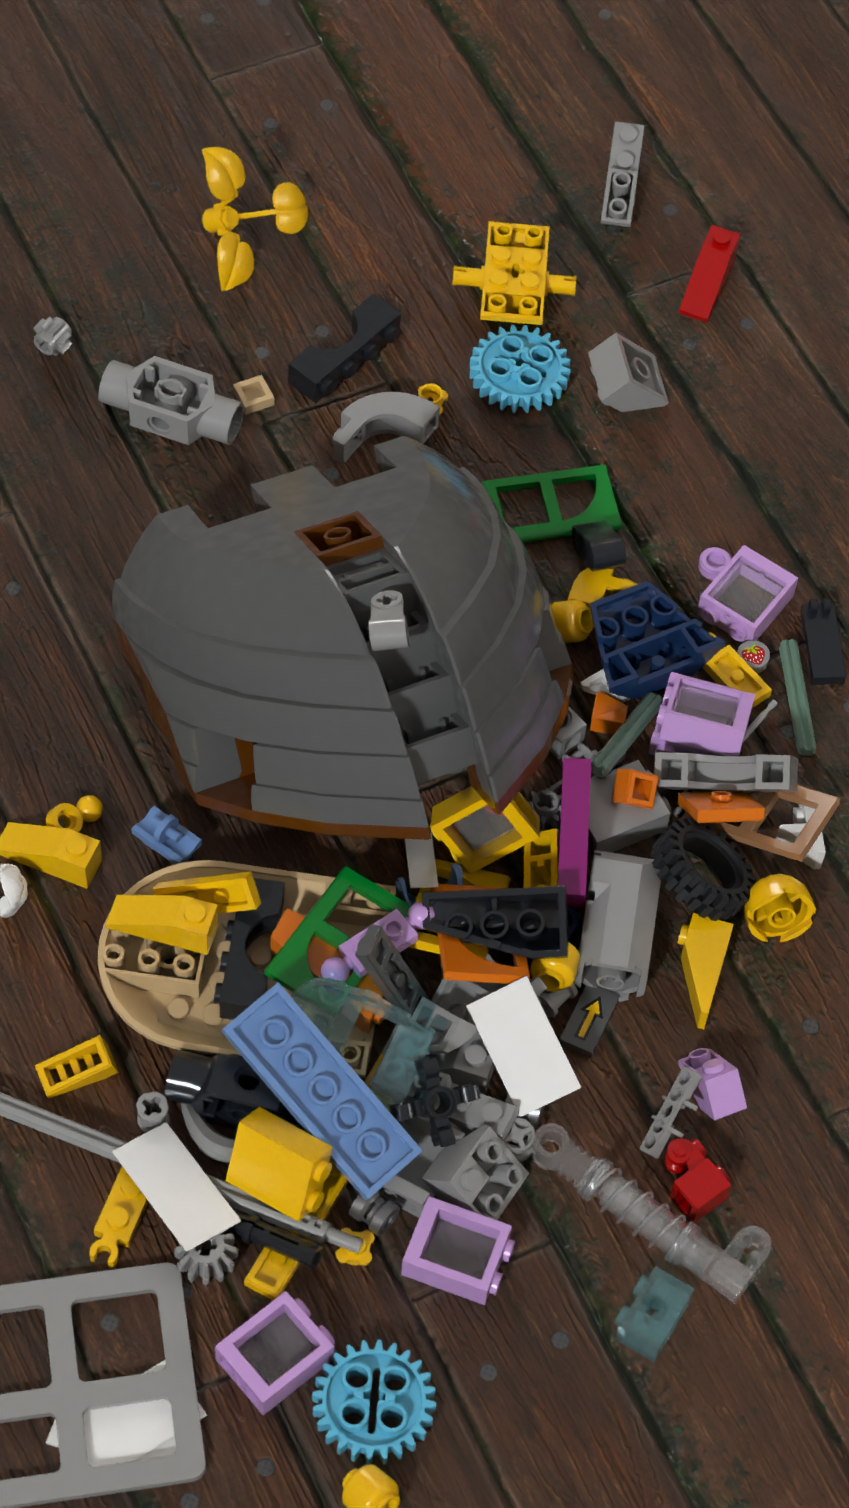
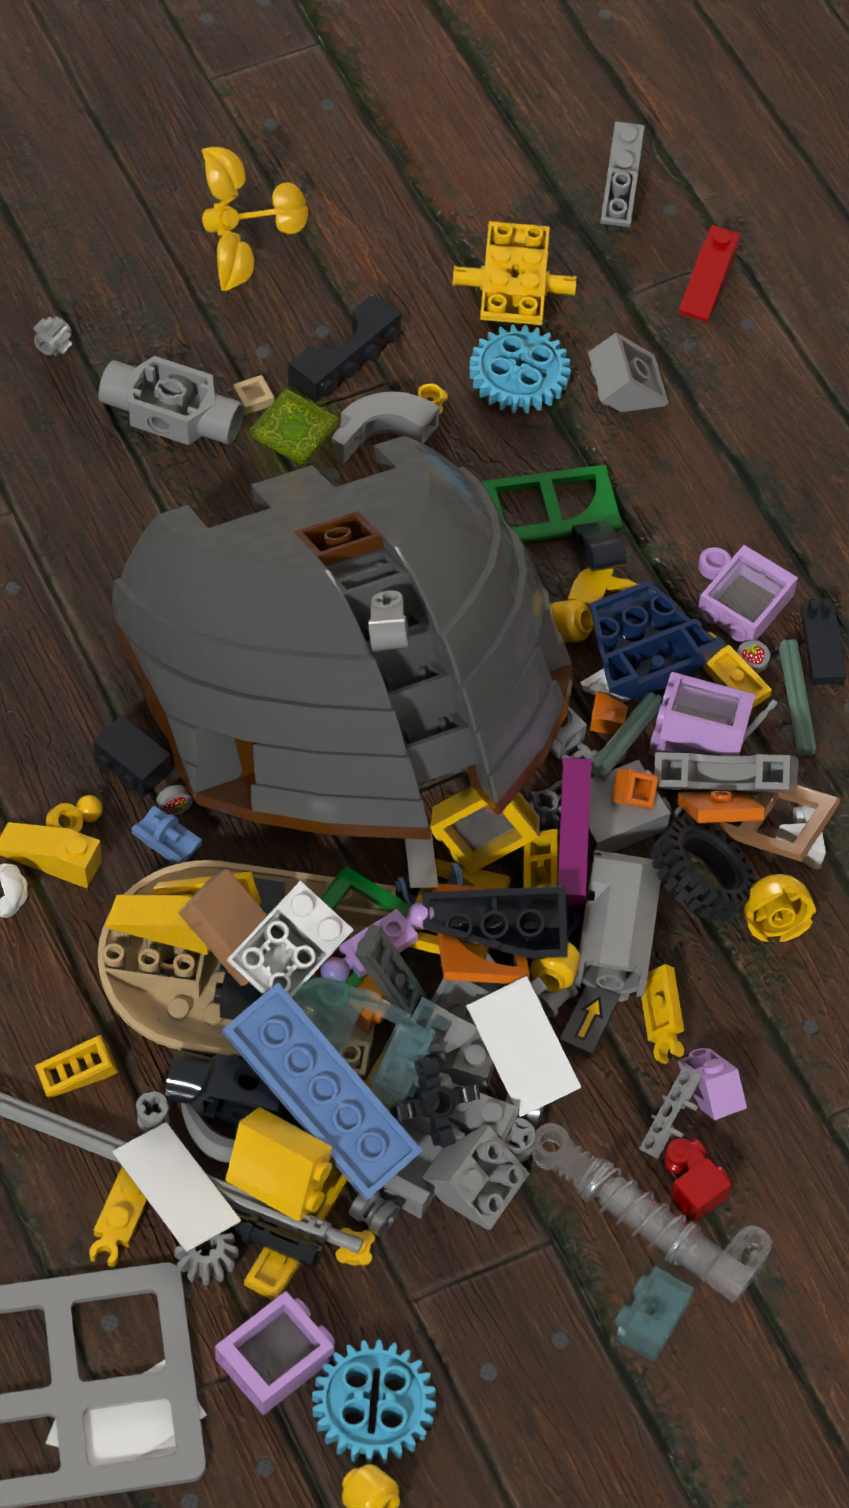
(132, 756): none -> black piece
(174, 800): none -> light grey tile
(223, 917): none -> medium nougat piece
(290, 942): none -> white slope
(293, 426): none -> clear neon green plate
(462, 1251): lavender window -> none
(663, 1013): none -> yellow plate
(702, 961): yellow slope -> none

